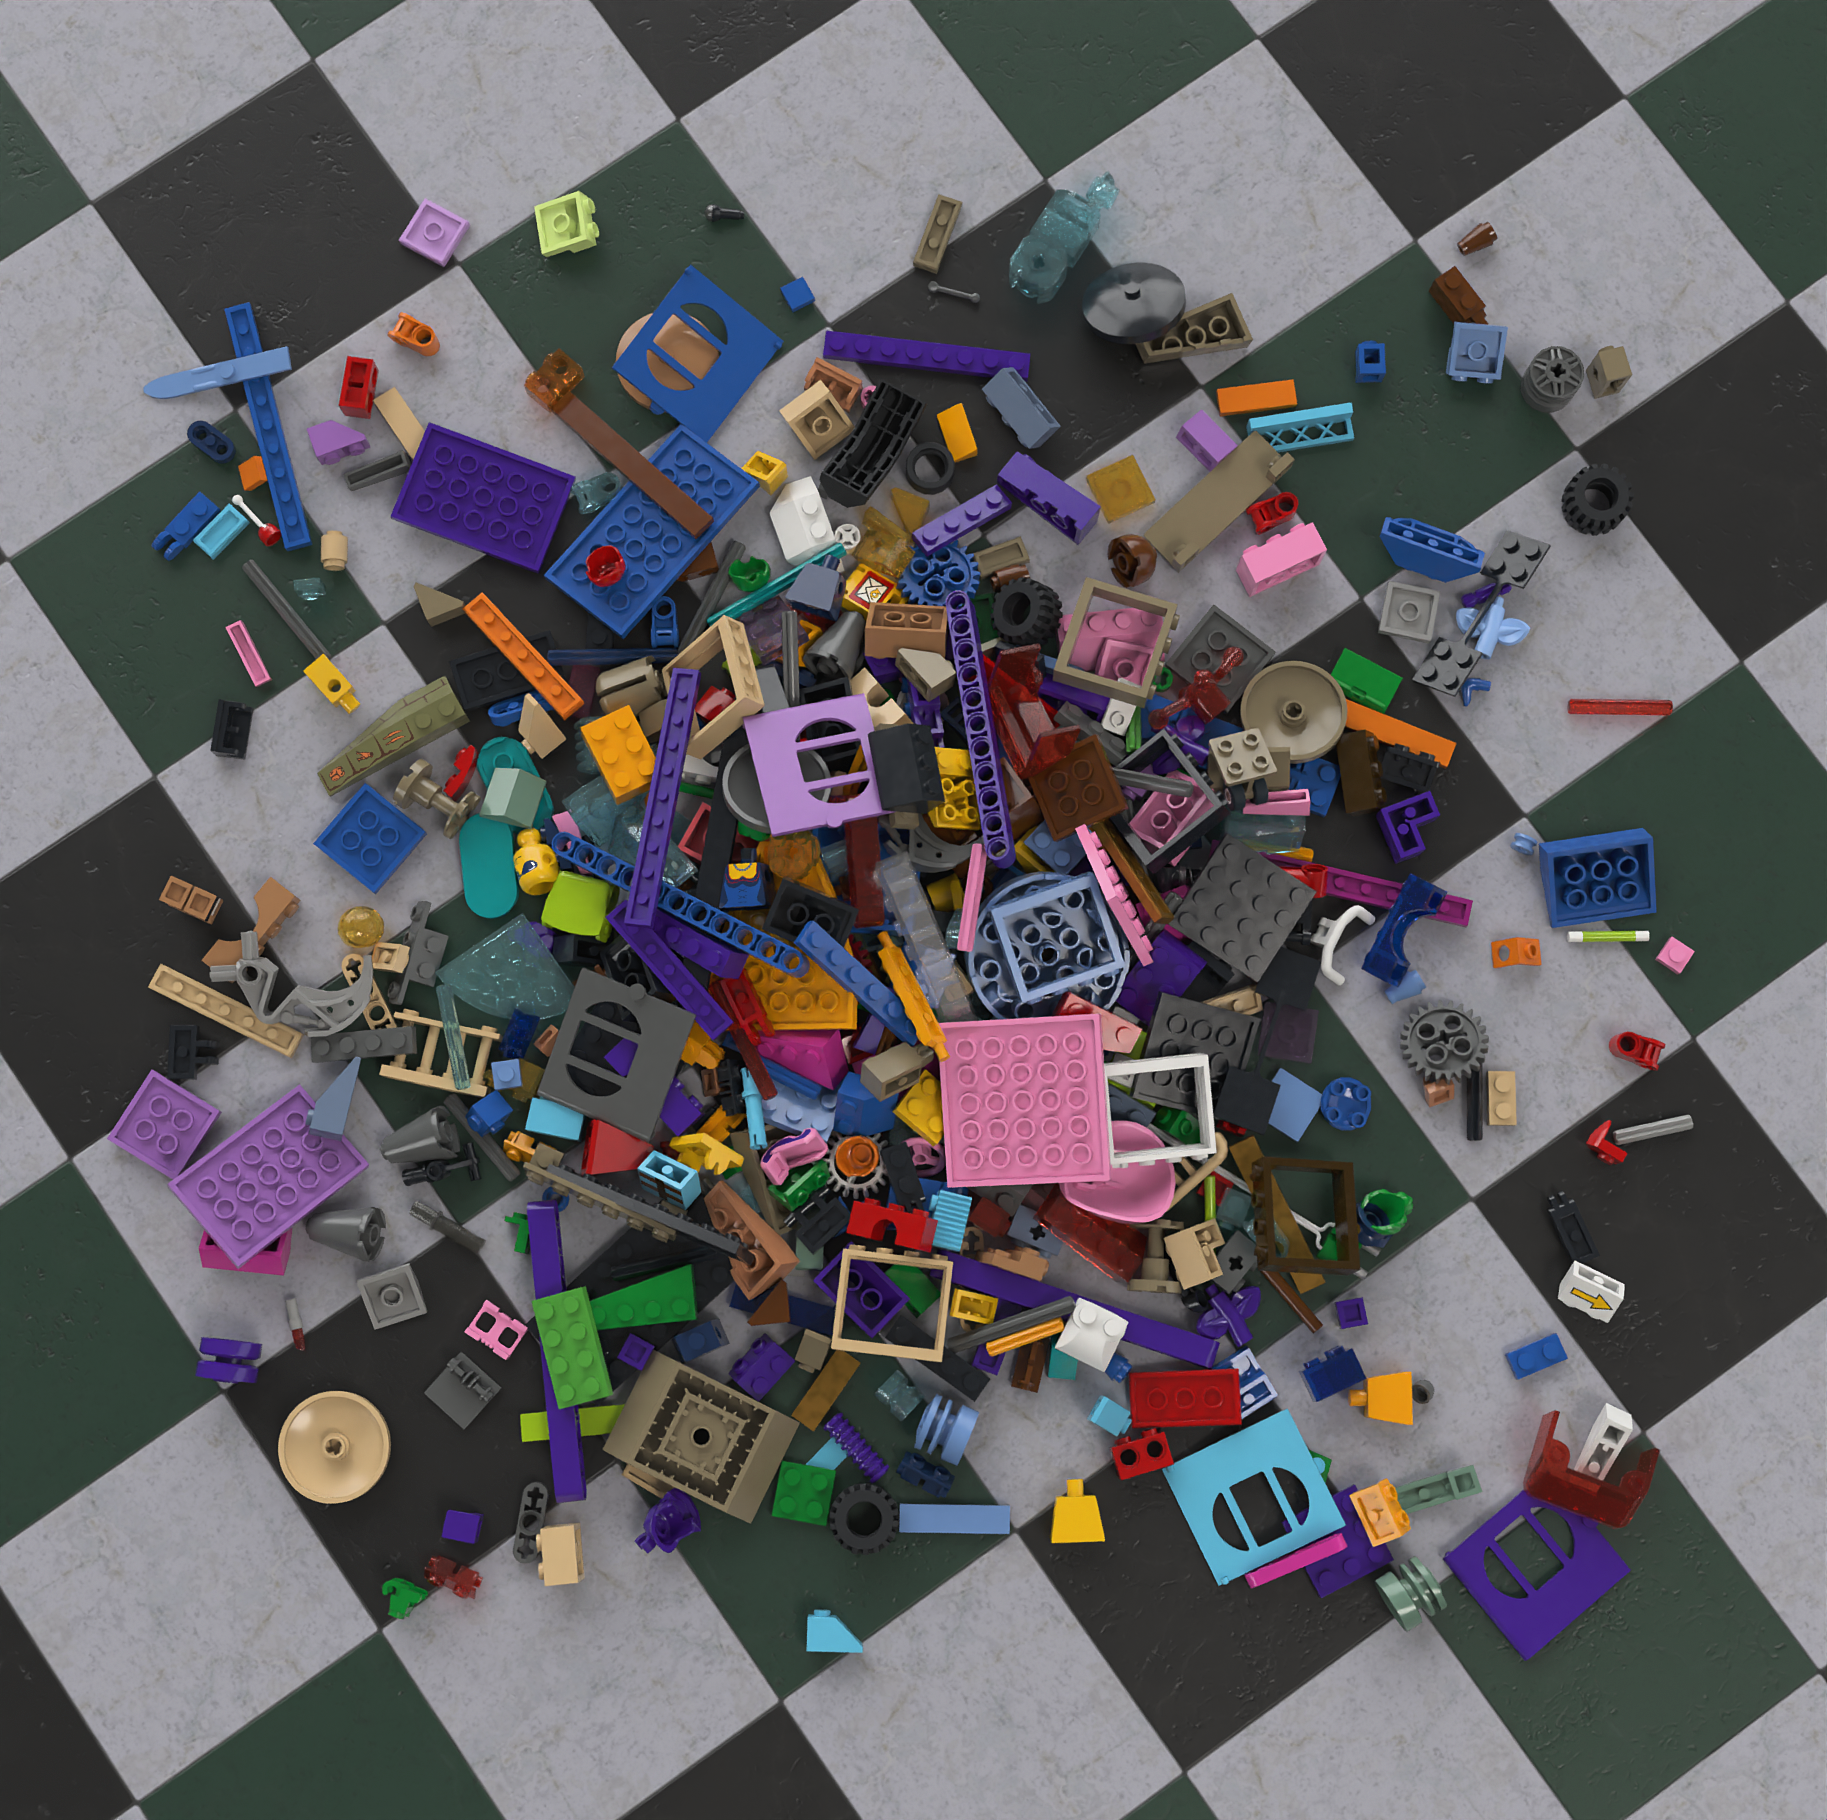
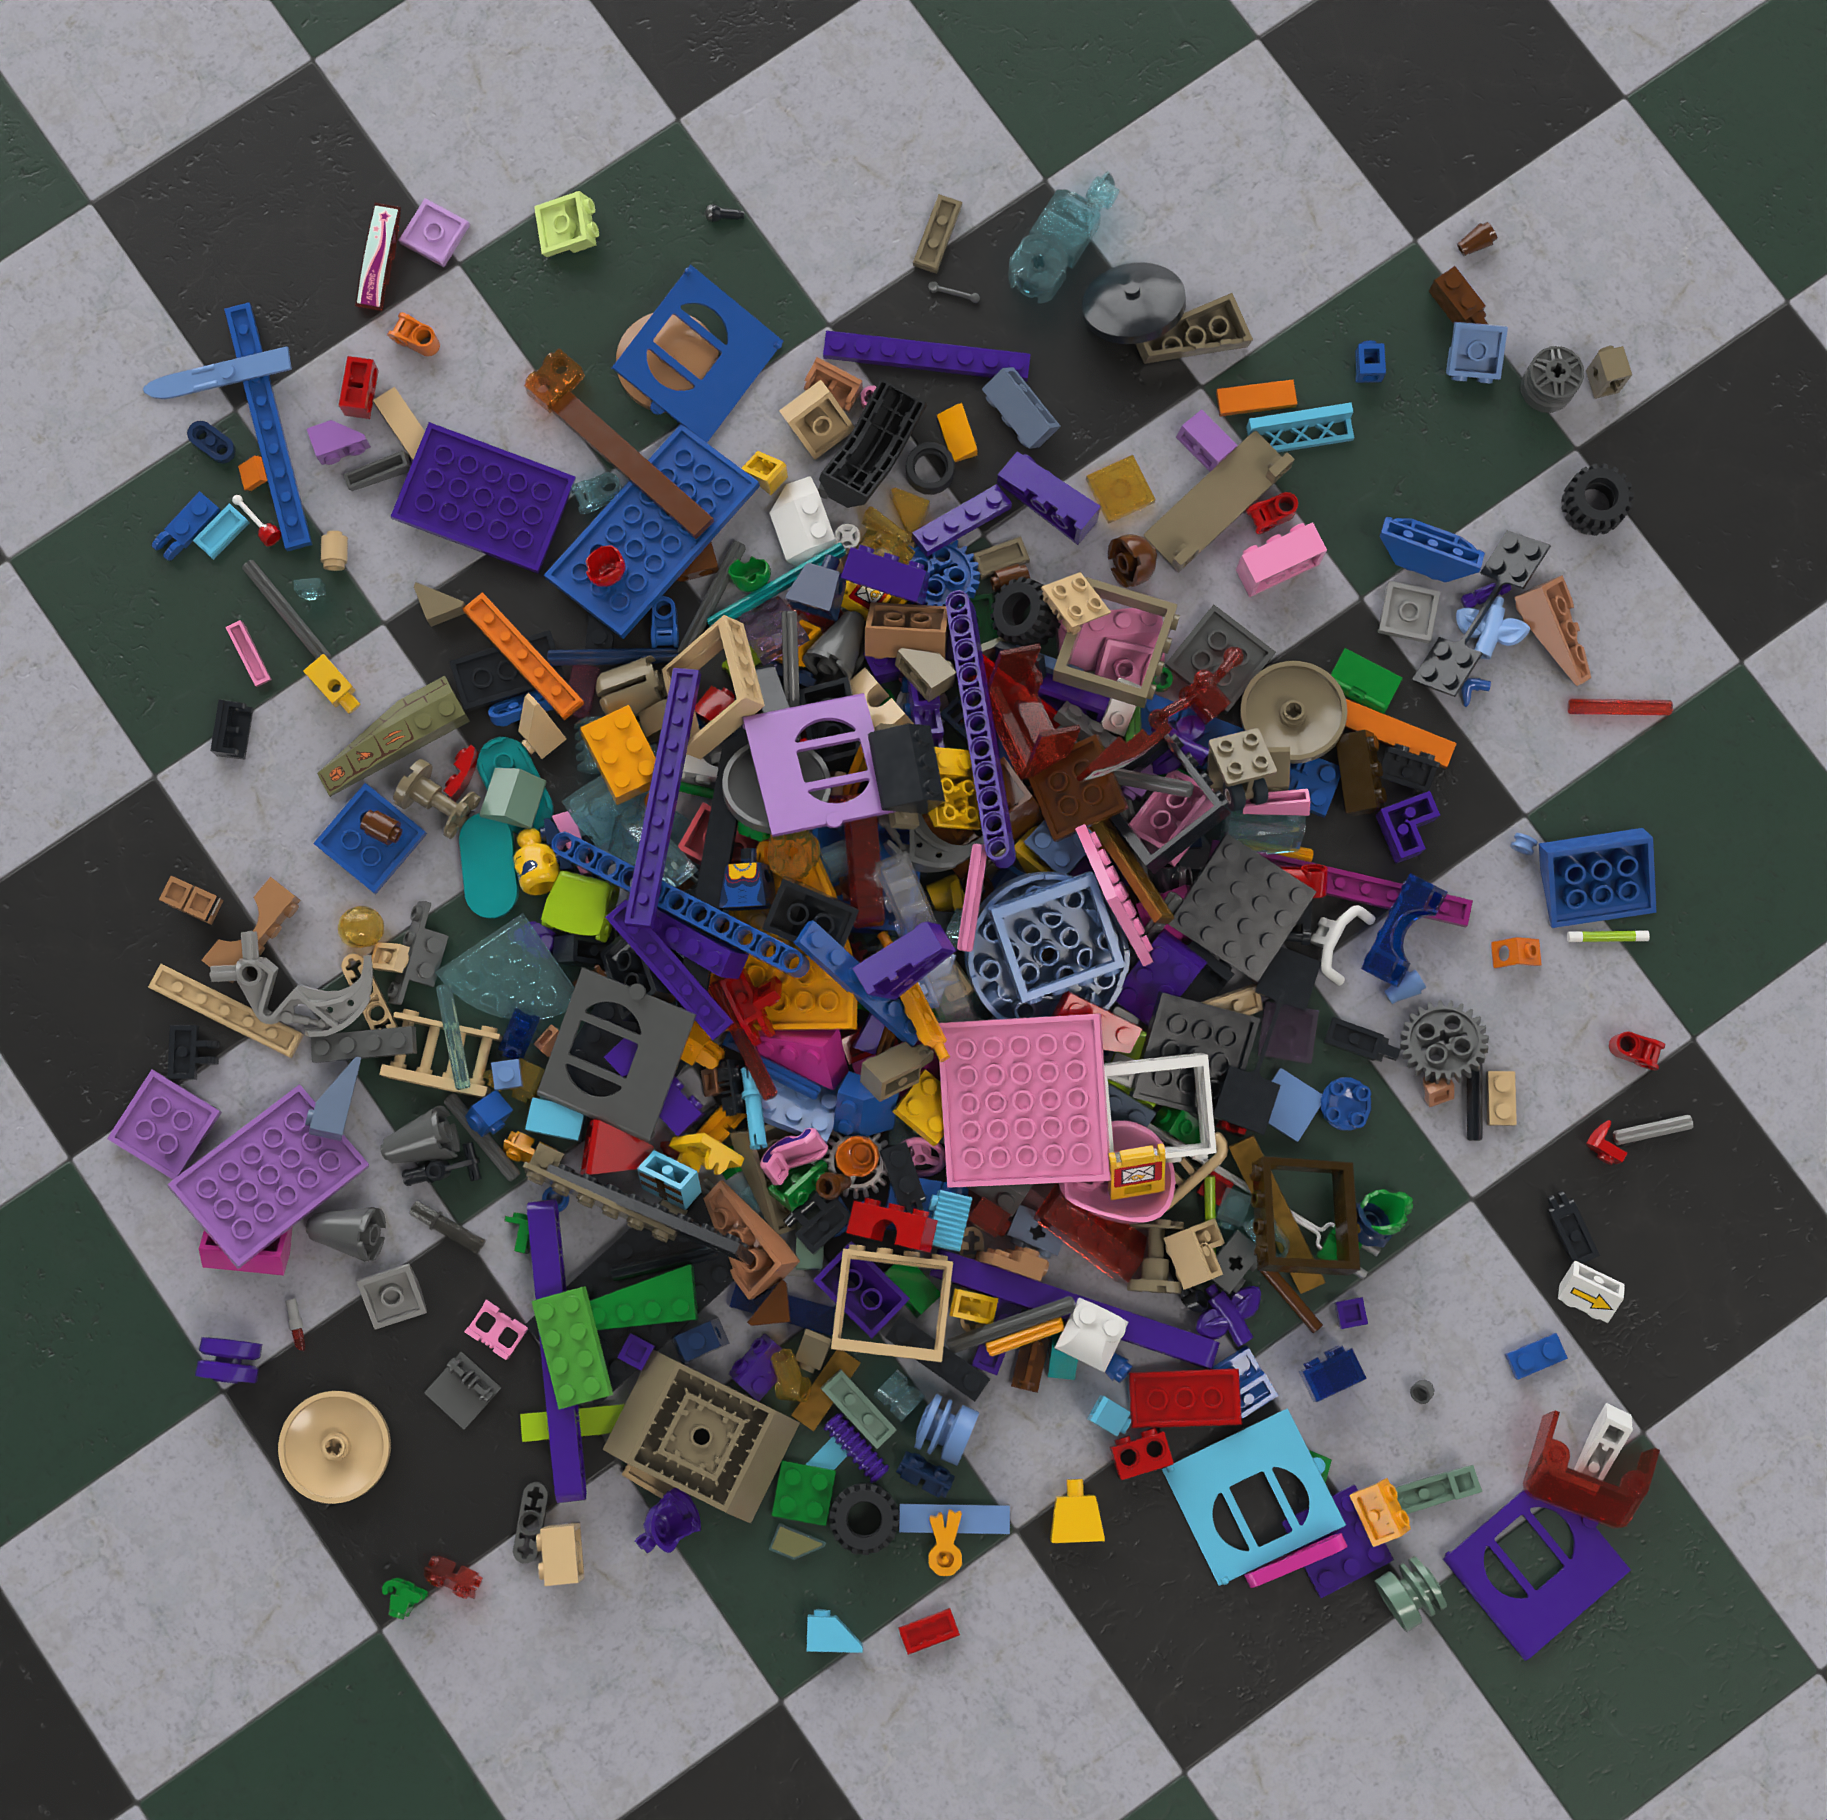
(378, 256): none -> slope
(381, 827): none -> reddish brown brick
(462, 1526): dark purple panel -> none
(767, 993): none -> red plate
(790, 1383): none -> clear yellow piece
(794, 1543): none -> olive tile
(797, 294): blue tile -> none
(832, 1184): none -> reddish brown cone
(858, 1408): none -> sand green plate
(886, 574): none -> dark purple slope
(904, 961): none -> dark purple wedge
(929, 1631): none -> red plate
(945, 1556): none -> light orange piece
(1074, 602): none -> tan hinge
(1121, 753): none -> clear red slope
(1137, 1173): none -> yellow container
(1359, 1041): none -> black hinge
(1385, 1397): light orange torso -> none
(1549, 618): none -> nougat wedge
(1674, 955): bright pink plate -> none

